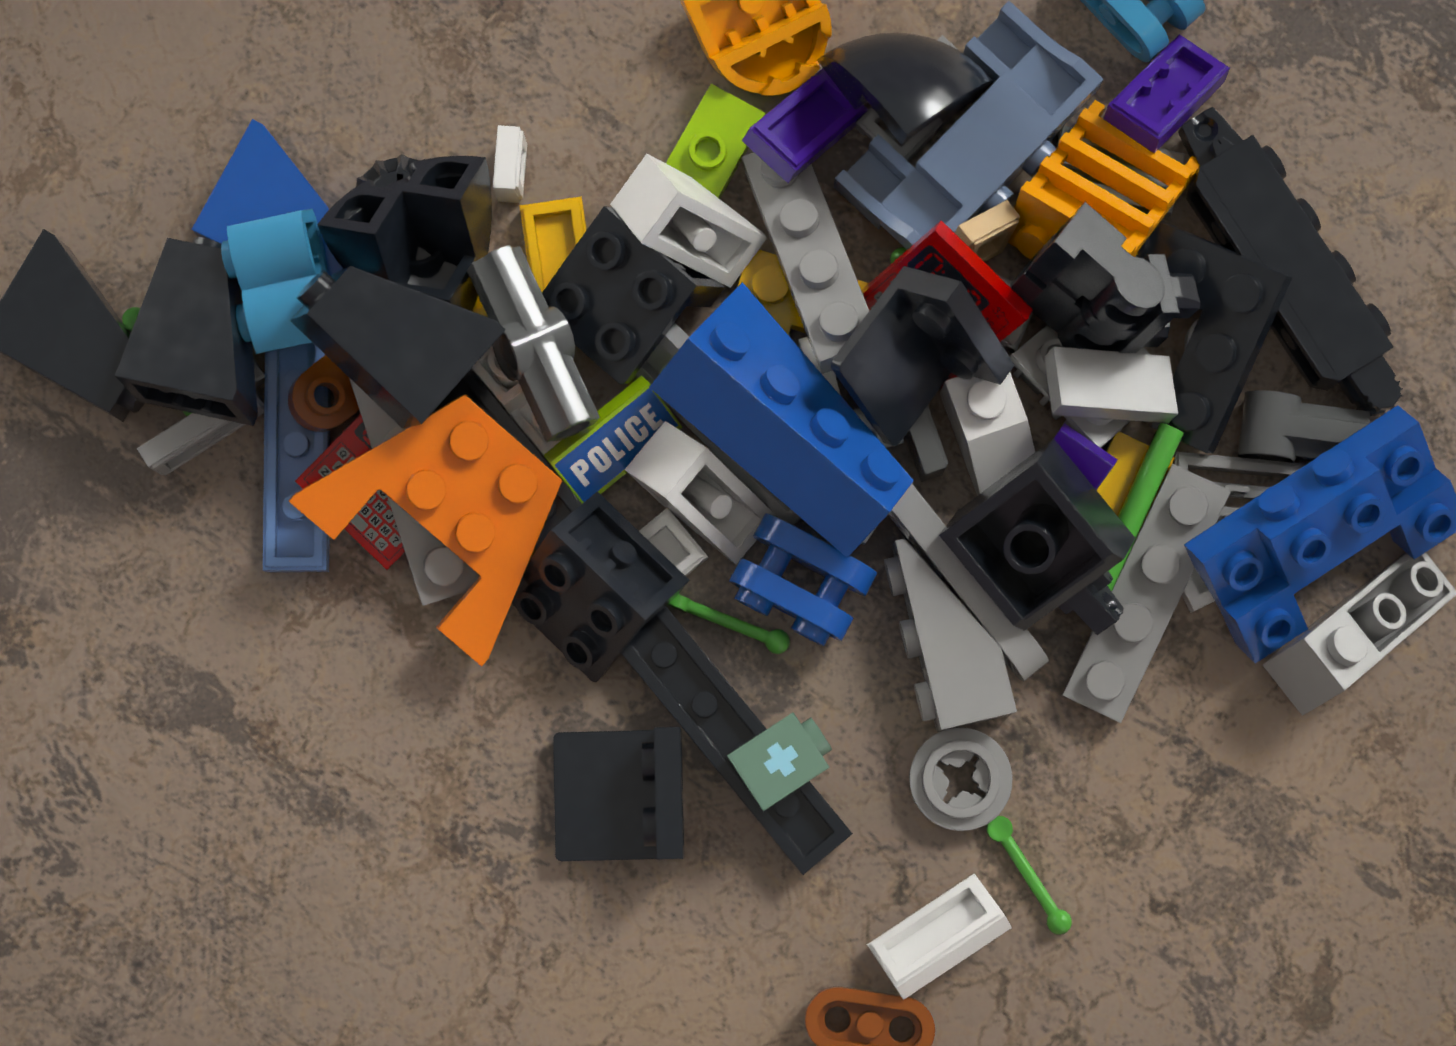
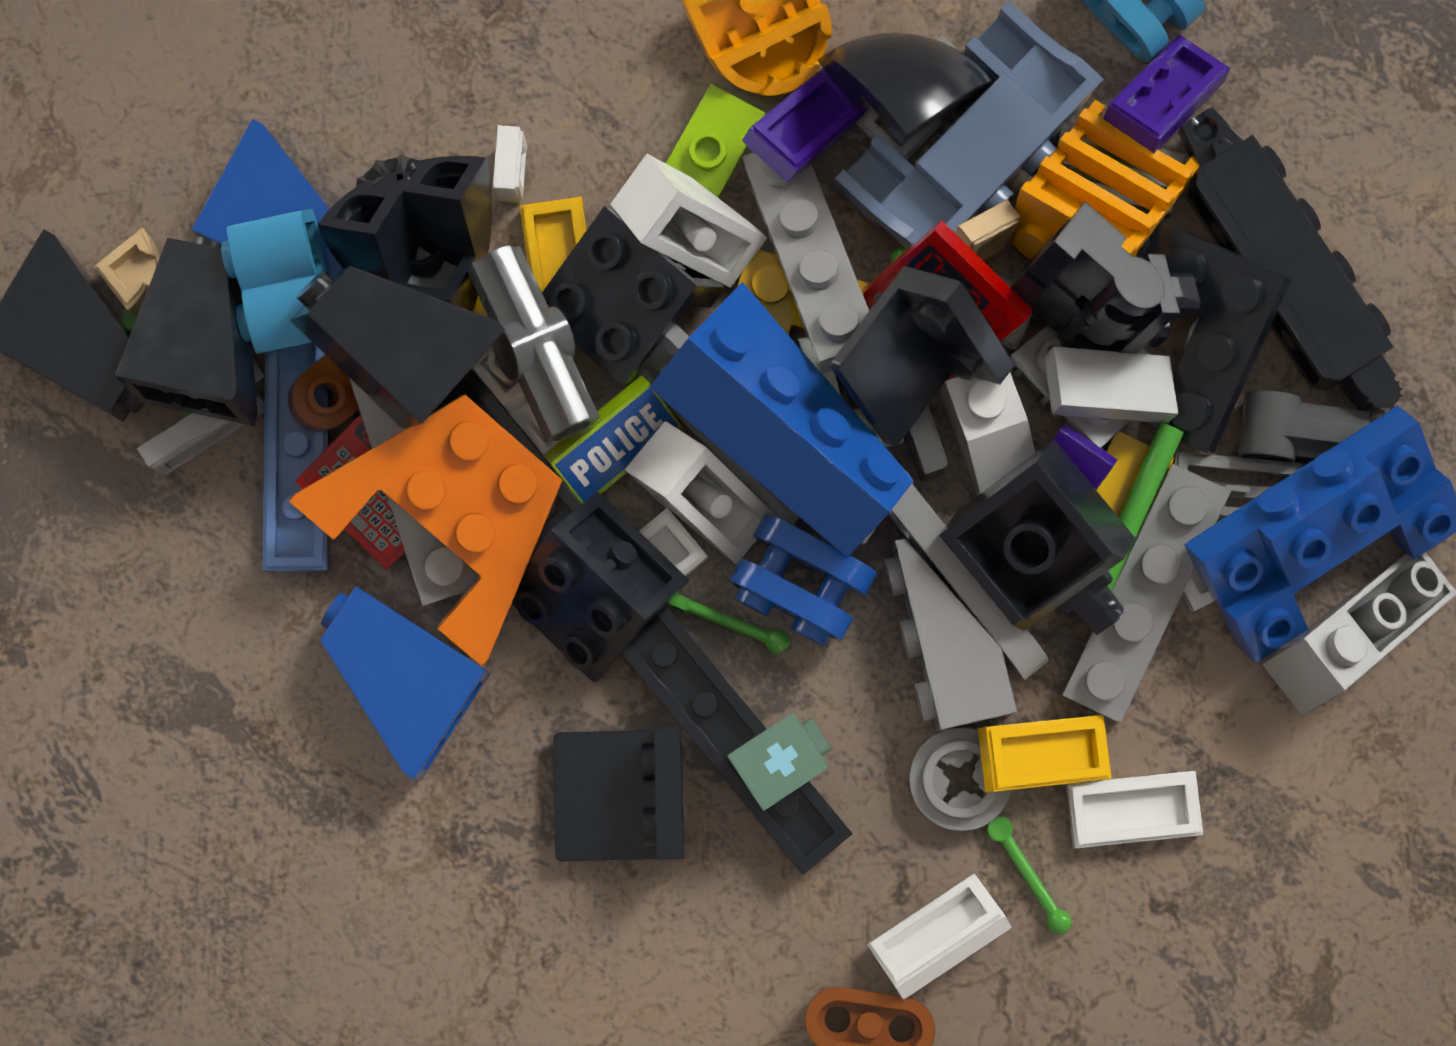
(130, 269): none -> tan tile
(401, 677): none -> blue slope
(1044, 753): none -> yellow tile
(1134, 809): none -> white tile

